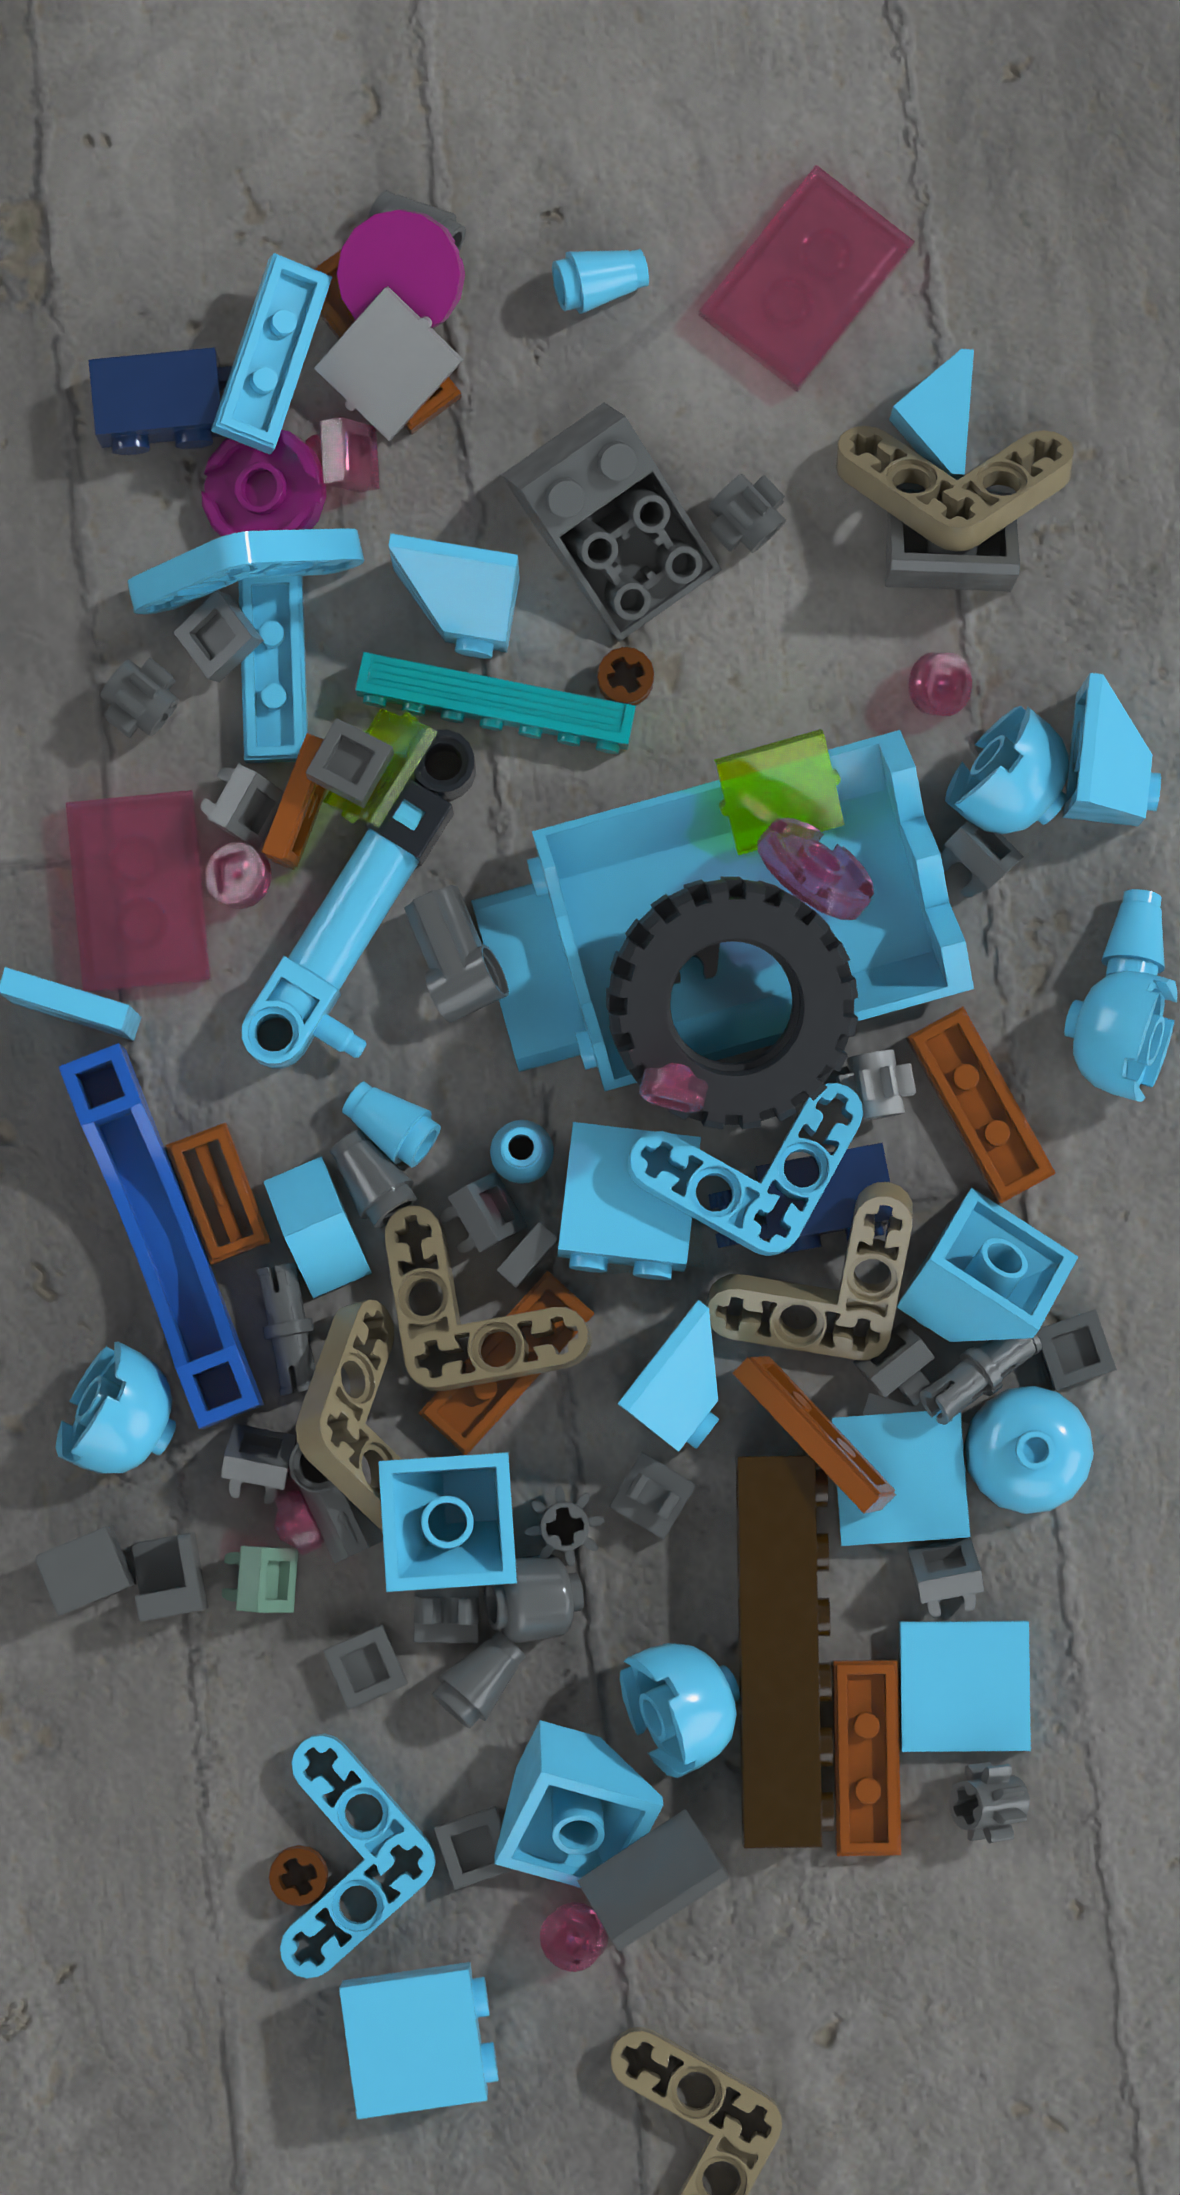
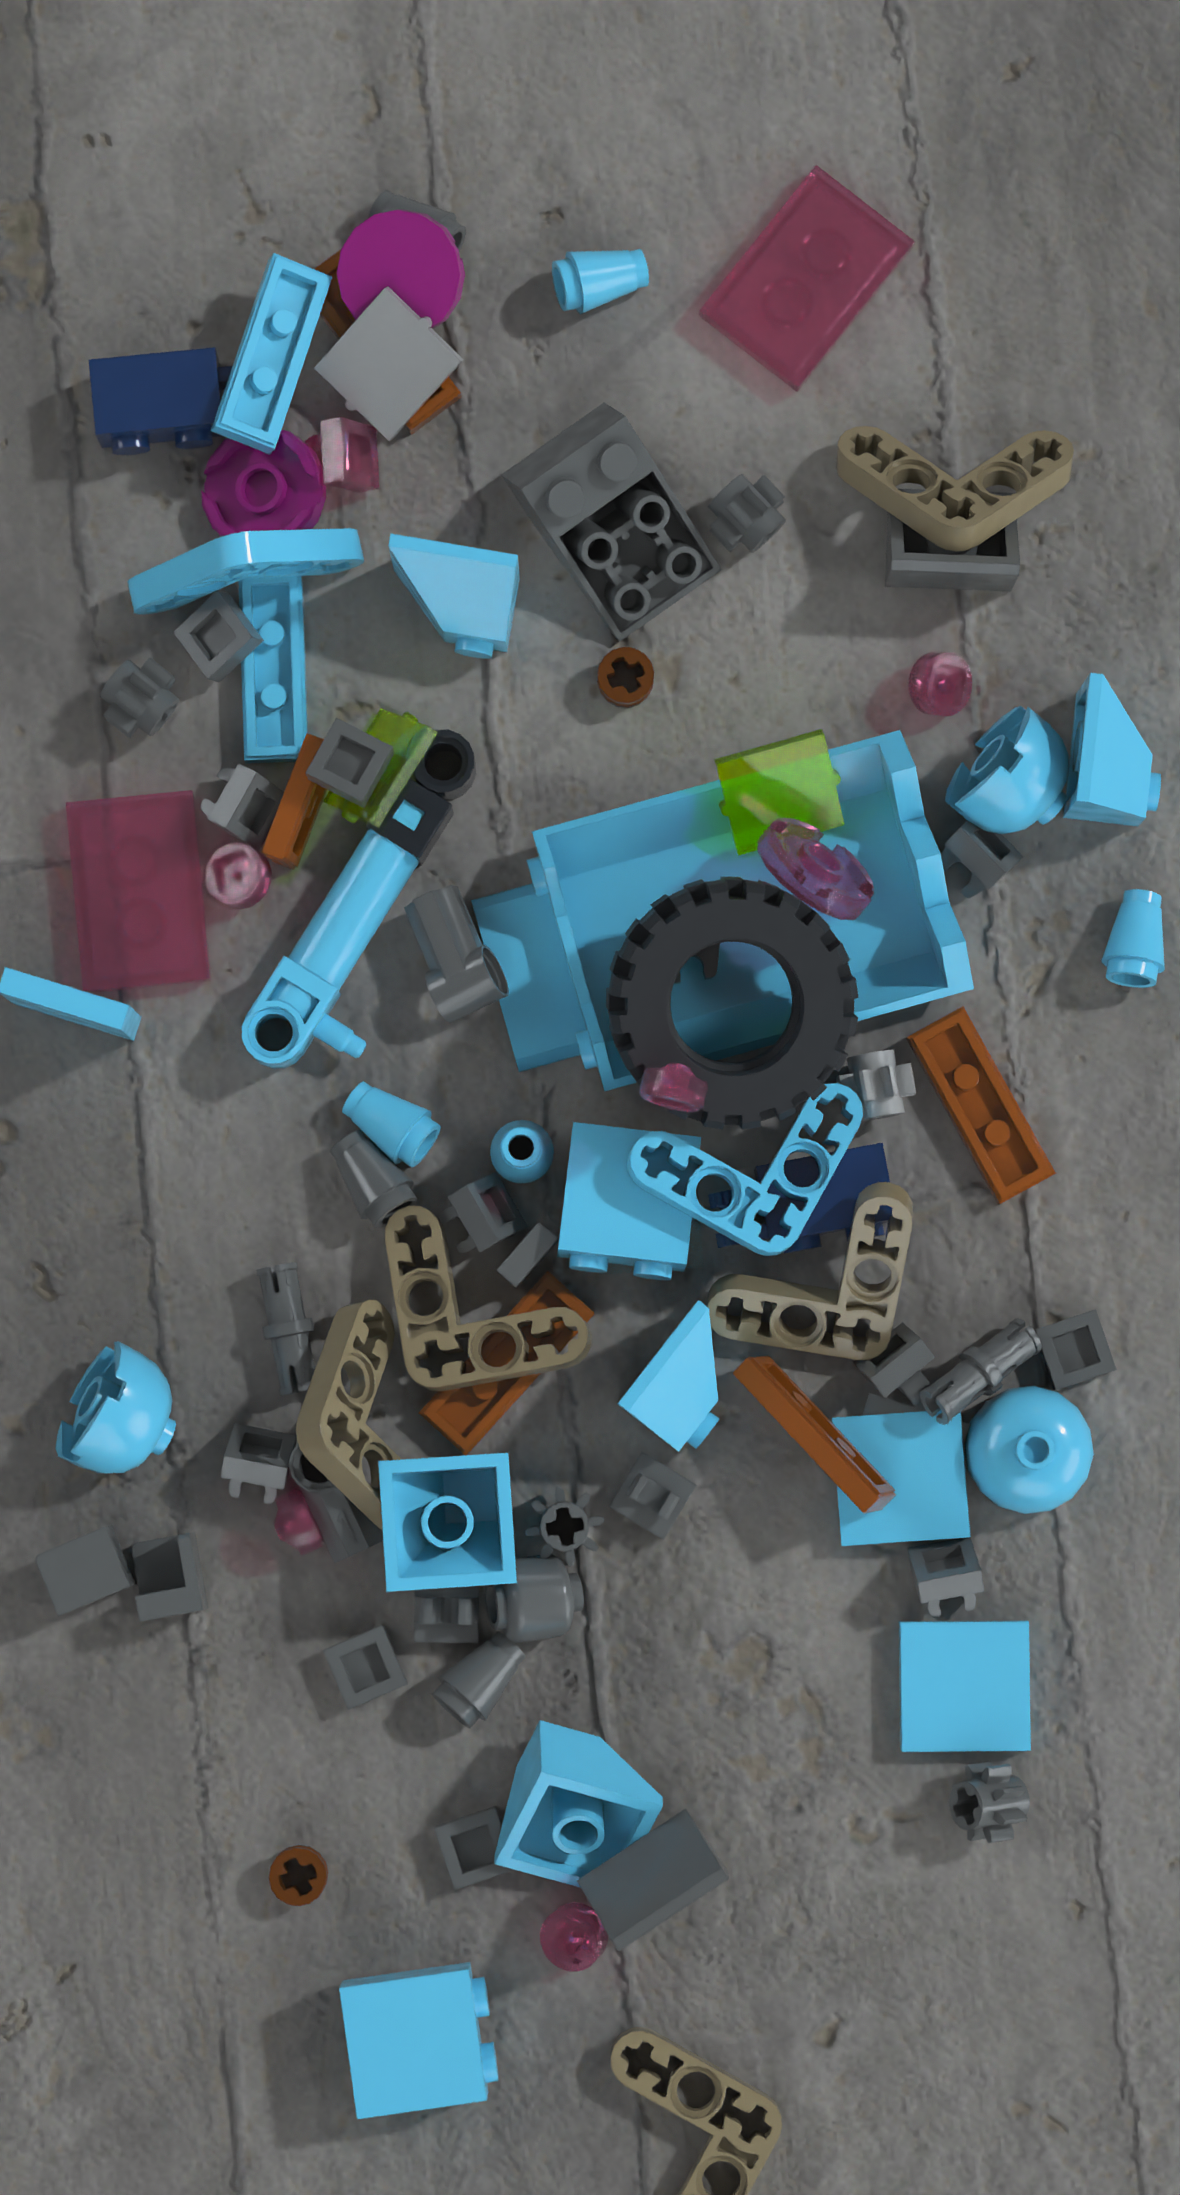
(162, 1235): blue arch -> none
(238, 1244): dark orange tile -> none
(264, 1579): sand green tile -> none
(317, 1227): medium azure slope -> none
(372, 1845): medium azure beam -> none
(495, 702): teal piece -> none
(682, 1703): medium azure cylinder -> none
(780, 1652): dark brown brick -> none
(866, 1757): dark orange tile -> none
(937, 414): medium azure slope -> none
(987, 1276): medium azure slope -> none
(1122, 1031): medium azure cylinder -> none

